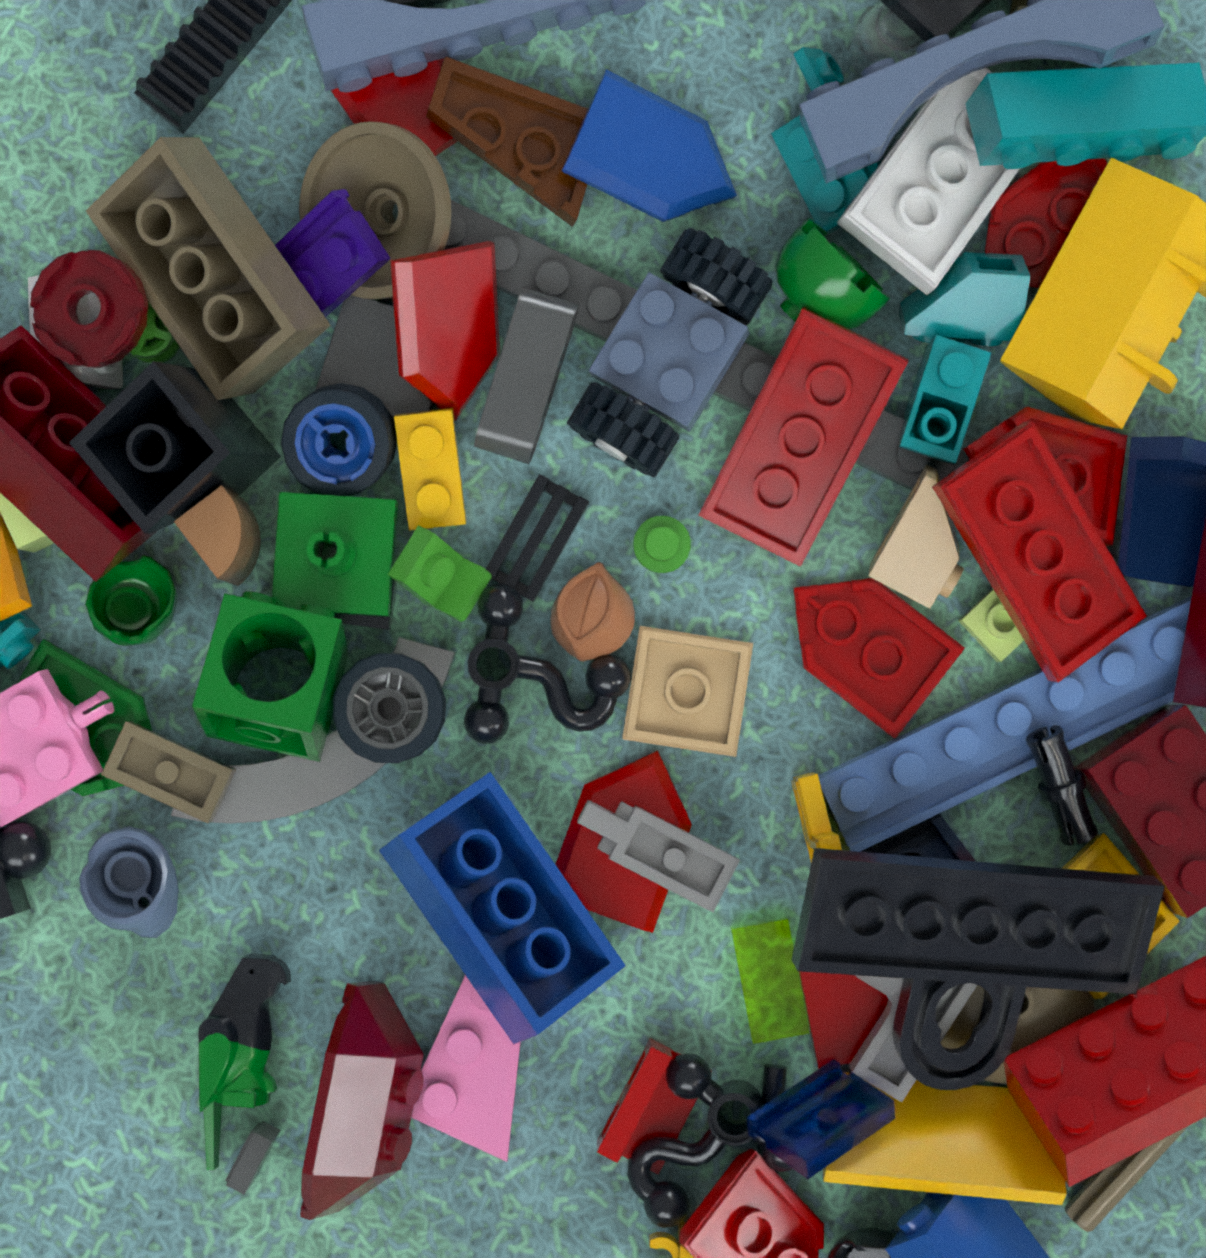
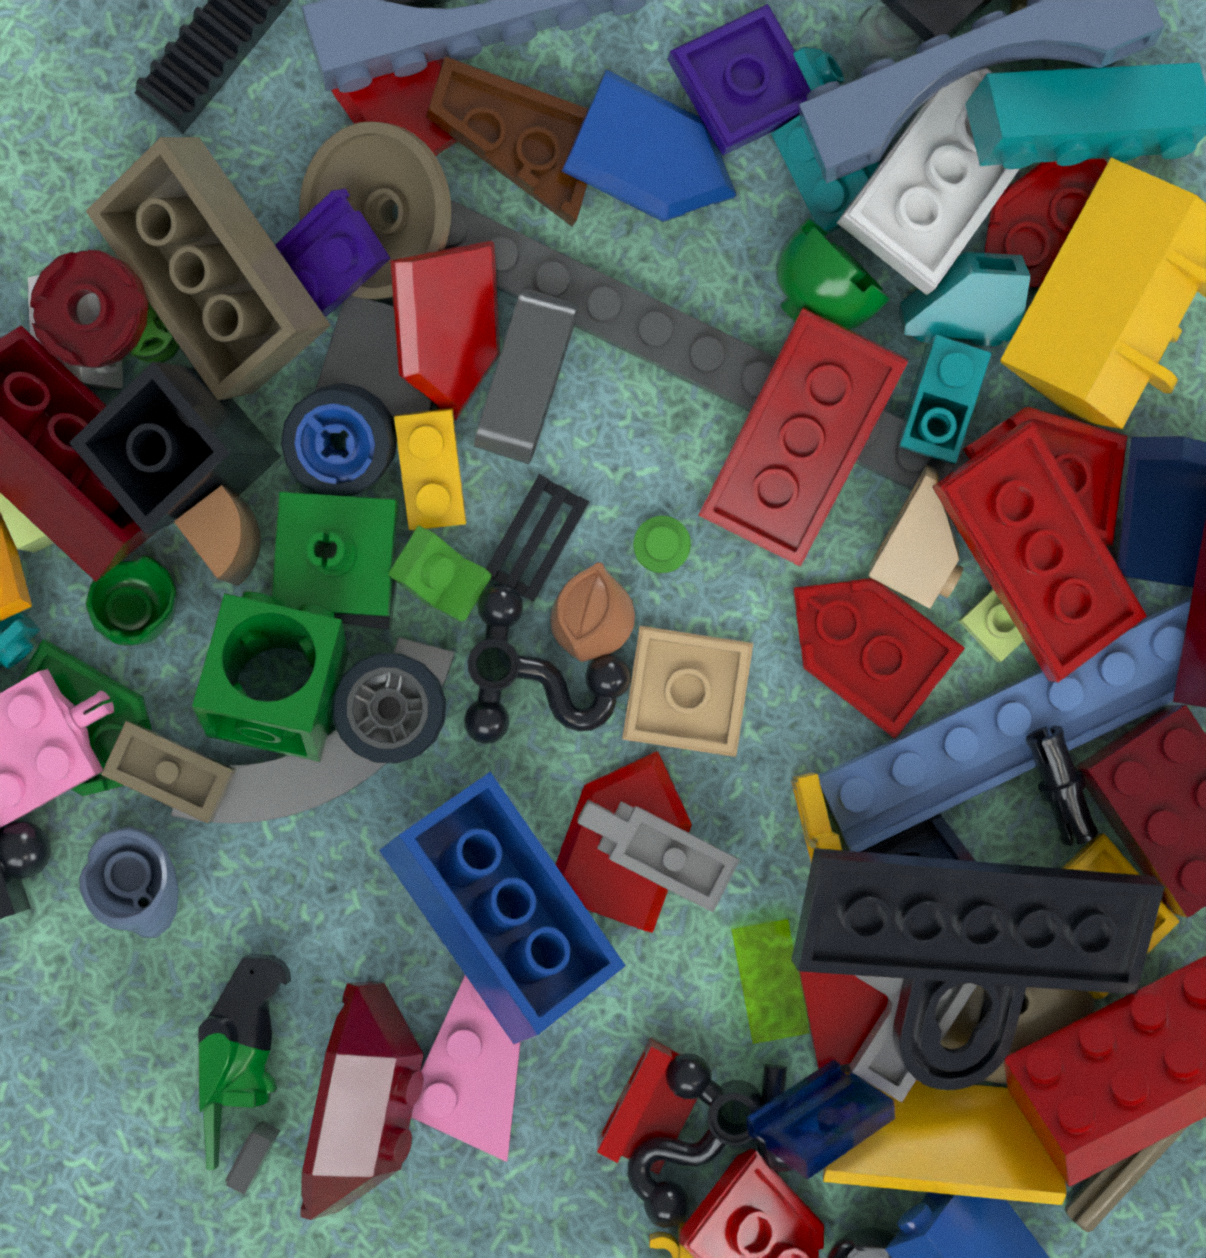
(670, 351): plate -> none
(742, 79): none -> dark purple plate

